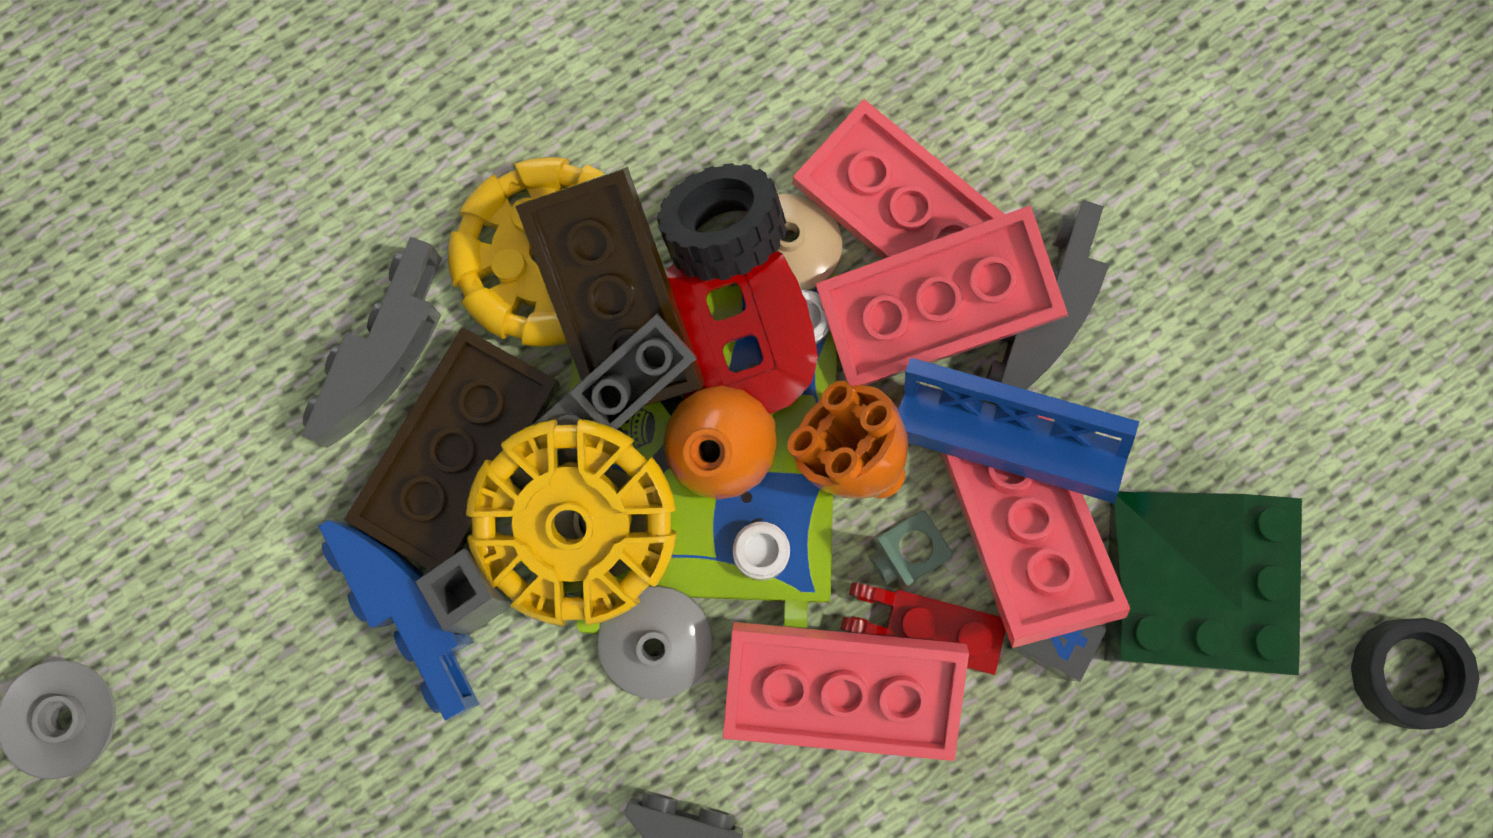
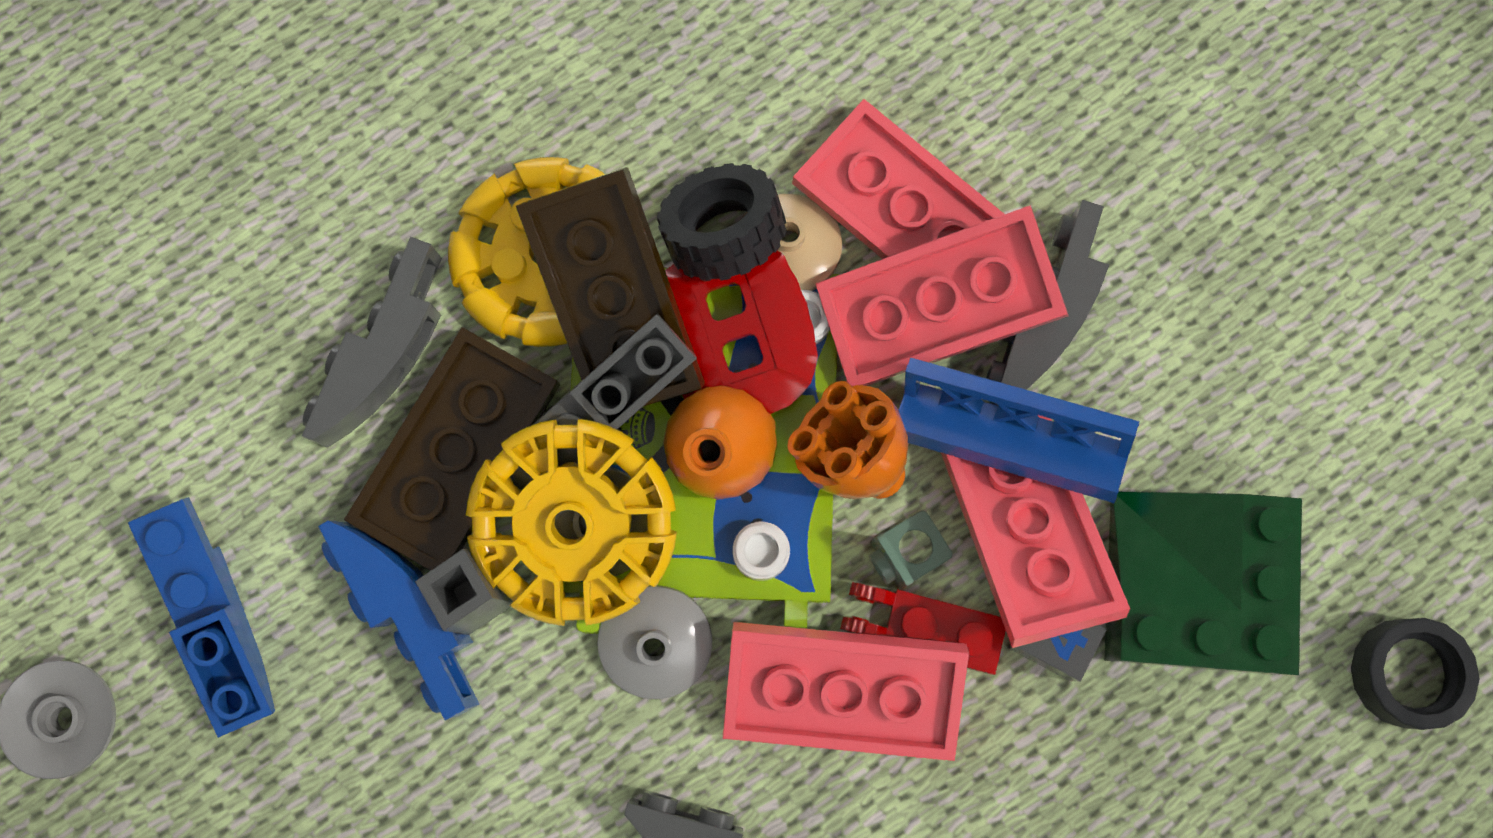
(207, 615): none -> blue slope

